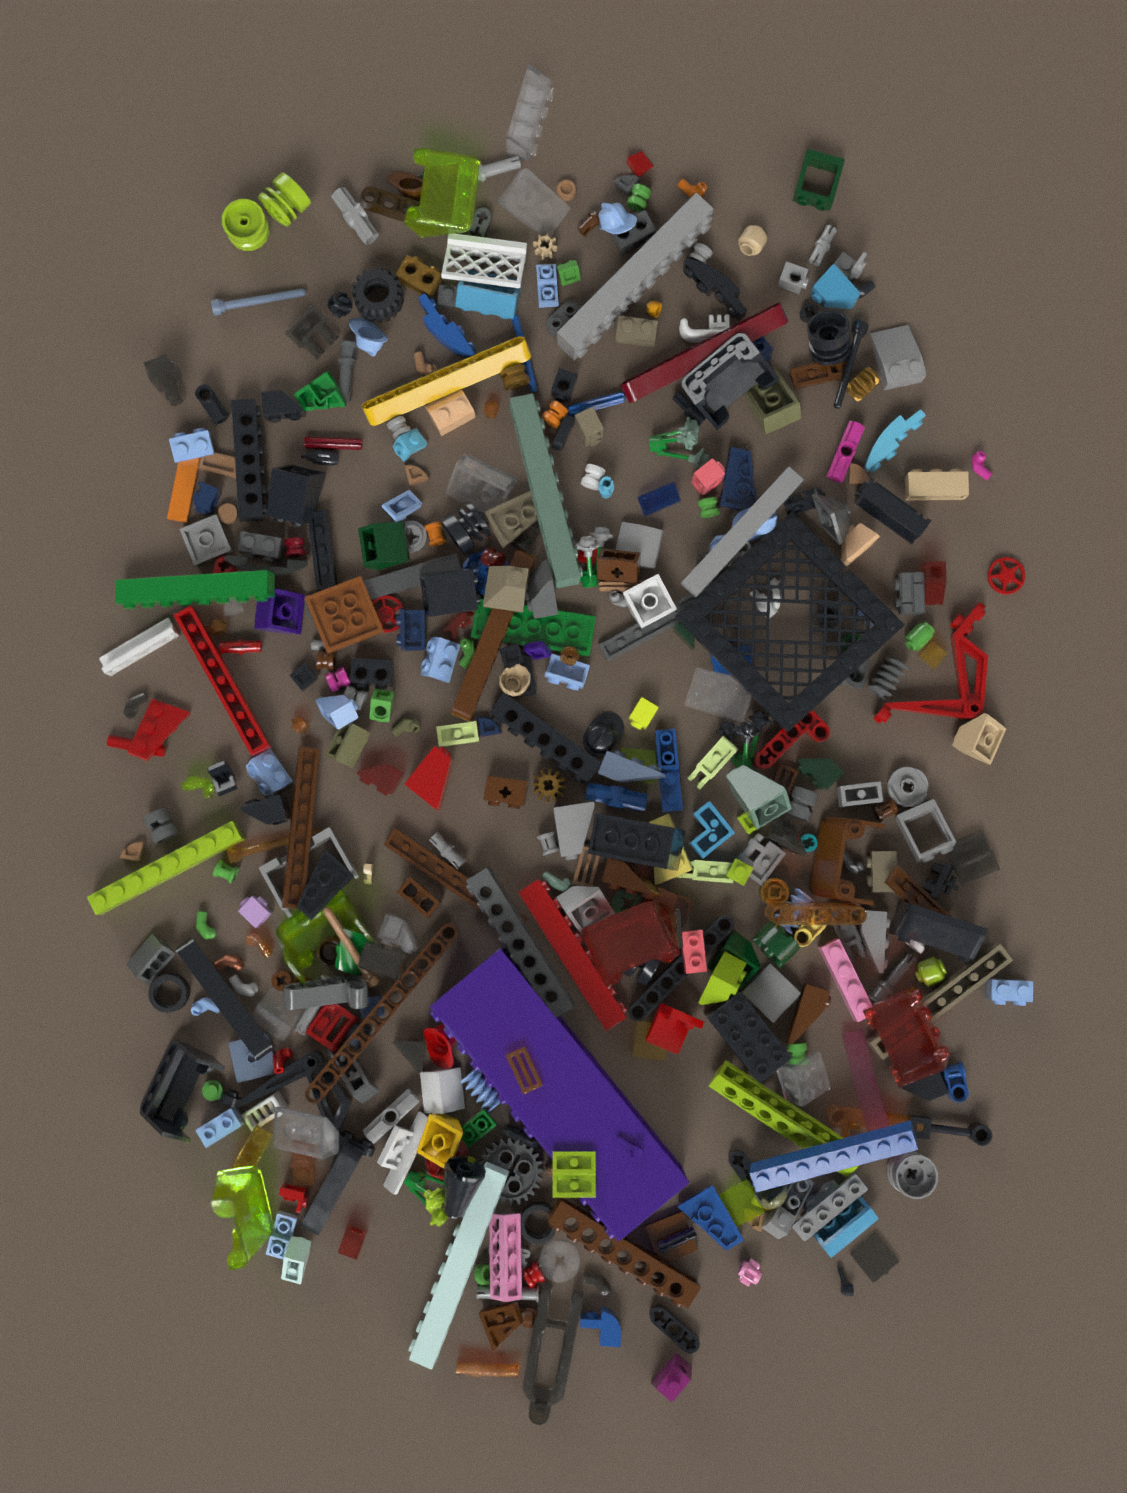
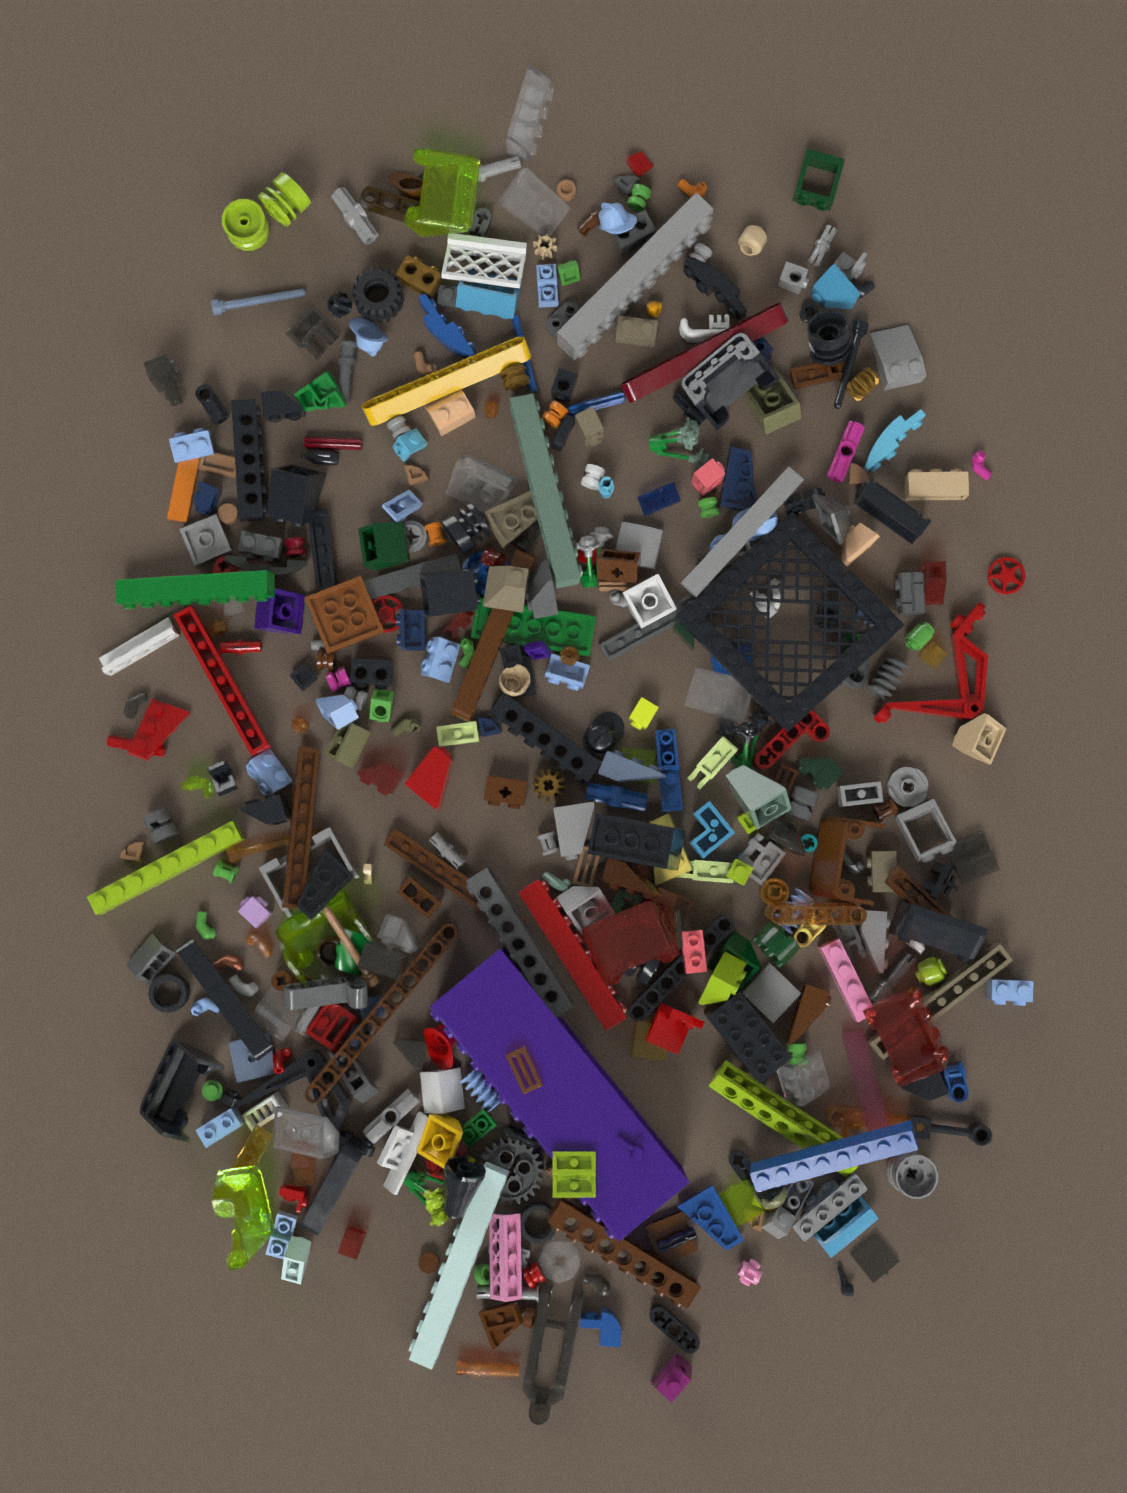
(428, 1262): none -> reddish brown tile

